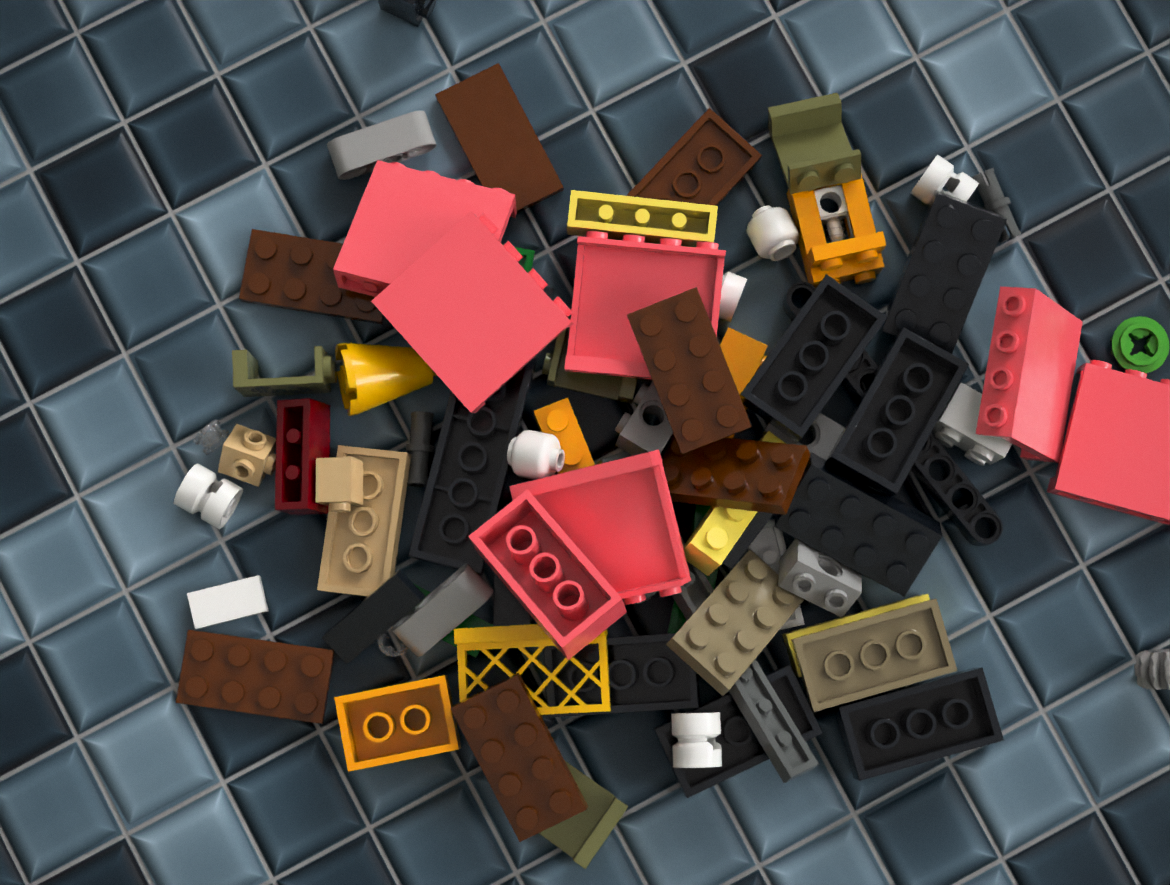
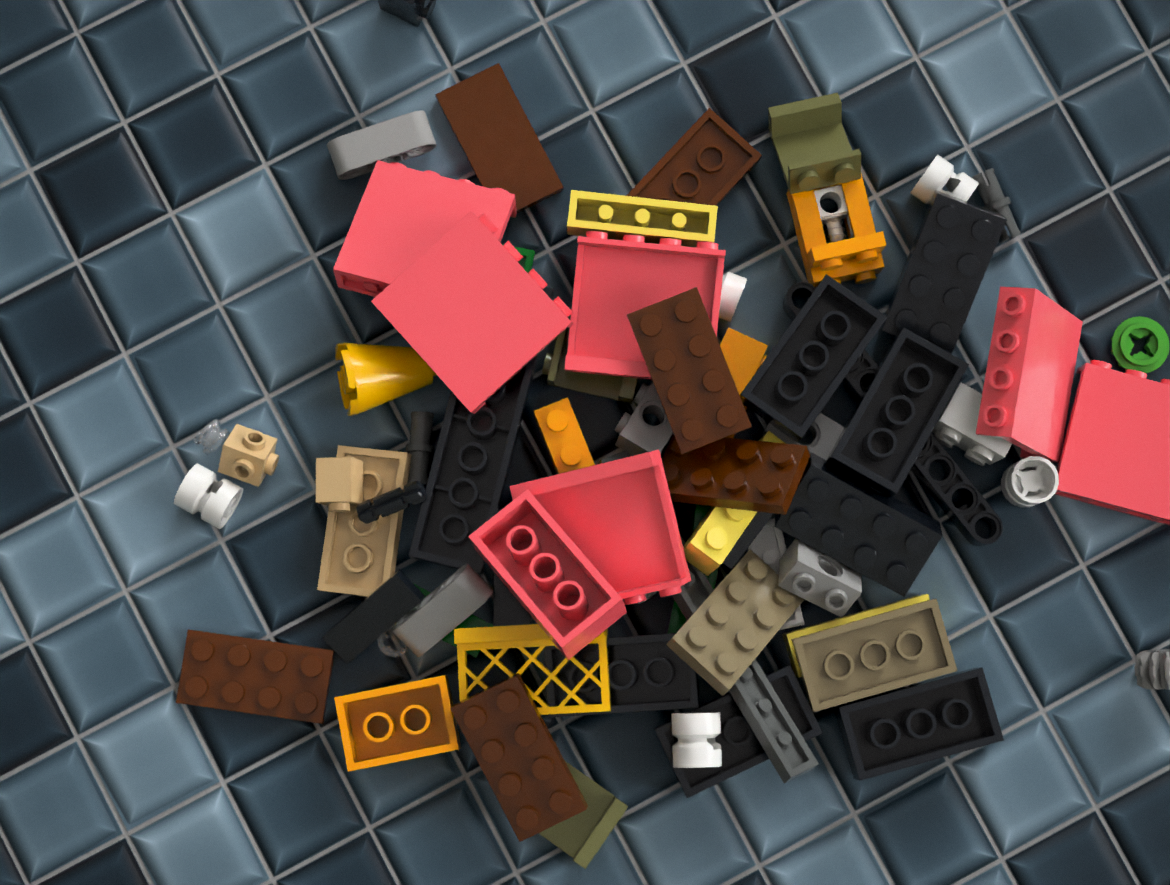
(227, 602): white tile -> none
(247, 382): olive panel -> none
(300, 277): reddish brown plate -> none
(300, 439): dark red brick -> none
(391, 502): none -> black axle
(535, 455): white head -> none
(773, 233): white head -> none
(1030, 481): none -> white wheel

